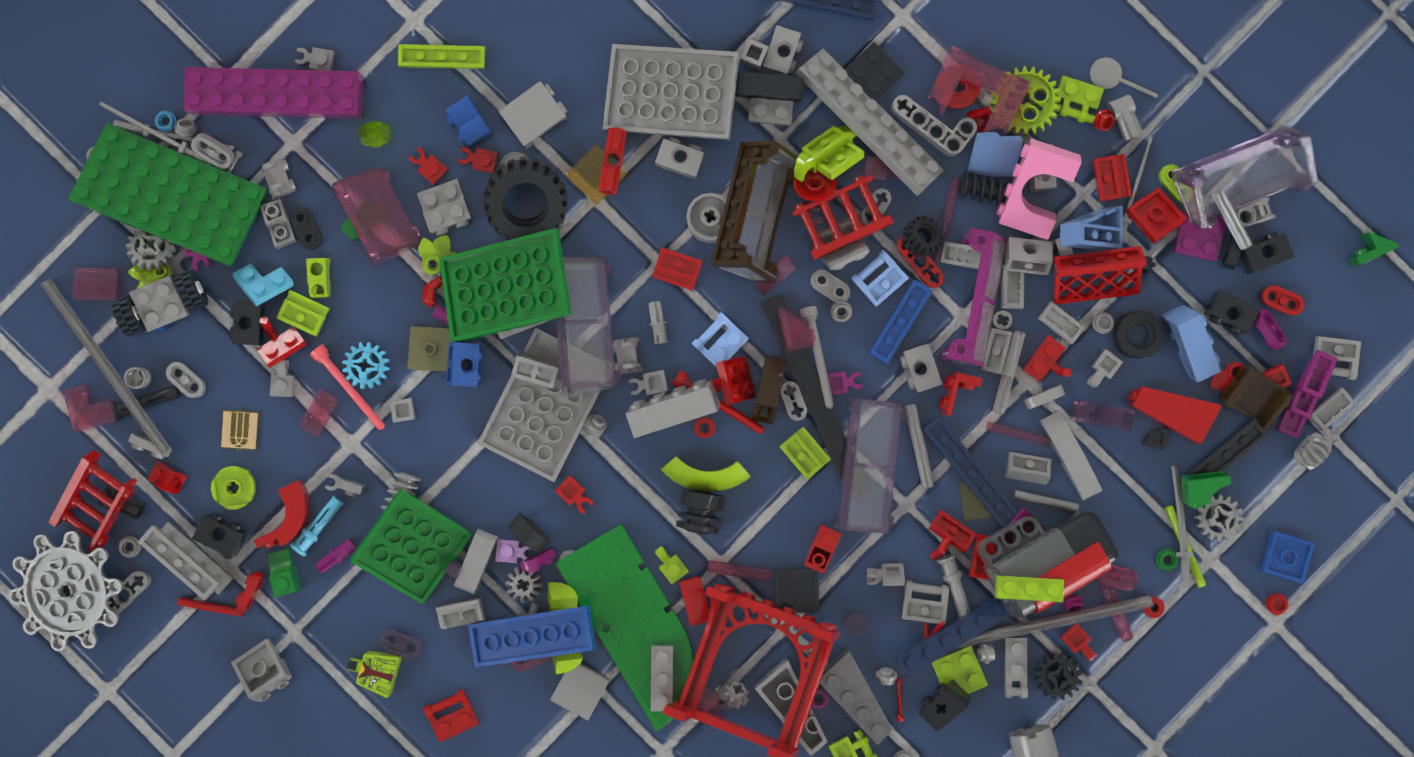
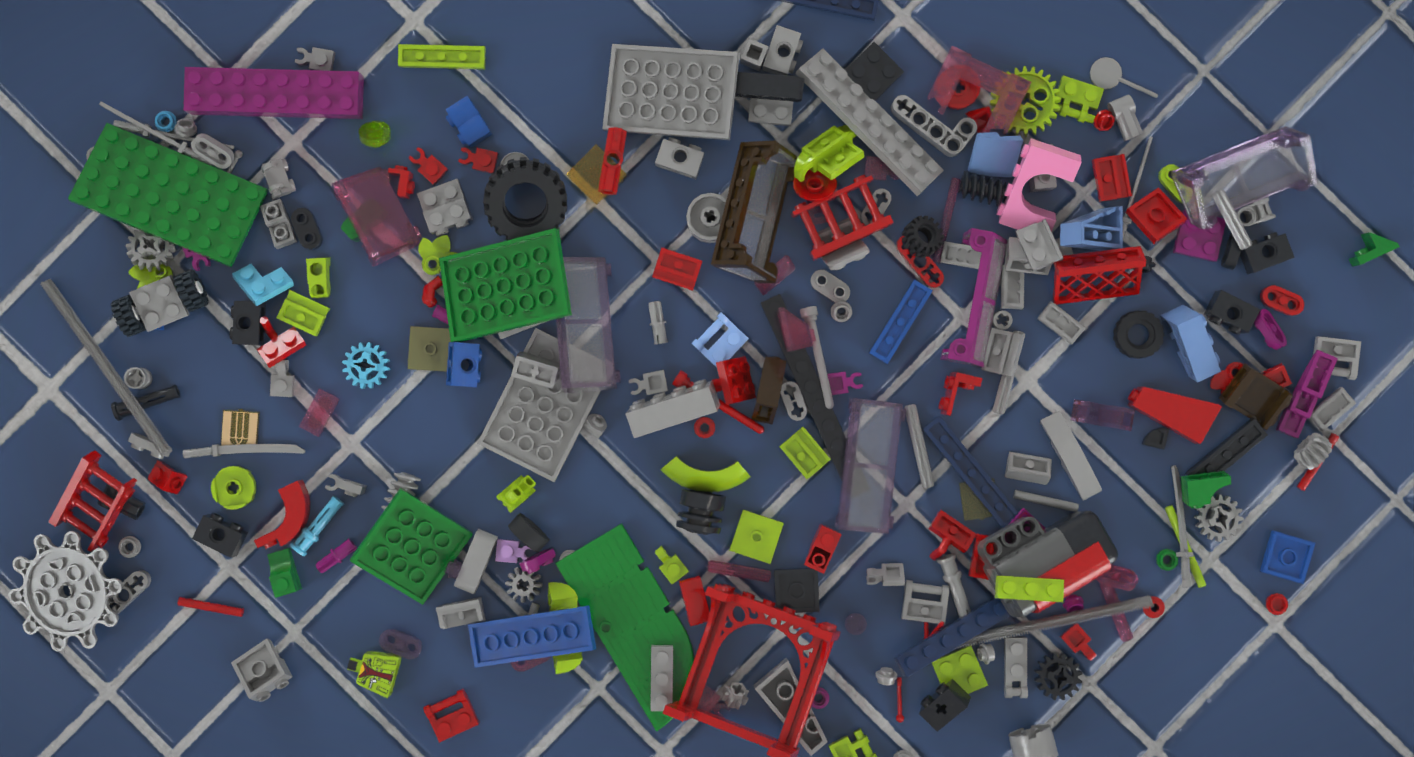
(83, 413): clear pink plate -> none
(95, 284): clear pink plate -> none
(185, 560): light grey fence -> none
(186, 380): light grey plate -> none
(217, 450): none -> light grey sword
(246, 598): red plate -> none
(321, 355): coral piece -> none
(402, 410): light grey plate -> none
(406, 185): none -> red bracket
(517, 492): none -> lime hips
(533, 113): light grey panel -> none
(572, 492): red plate -> none
(580, 690): light grey slope -> none
(627, 355): light grey piece -> none
(756, 536): none -> lime plate
(849, 688): flat silver wedge -> none
(885, 283): light blue plate -> none
(930, 377): light grey brick -> none
(1018, 434): clear pink bar -> none
(1039, 245): none -> light grey plate
(1044, 396): light grey beam -> none
(1045, 359): red plate -> none
(1103, 323): light grey plate -> none
(1105, 366): light grey plate -> none
(1308, 476): none -> red bar

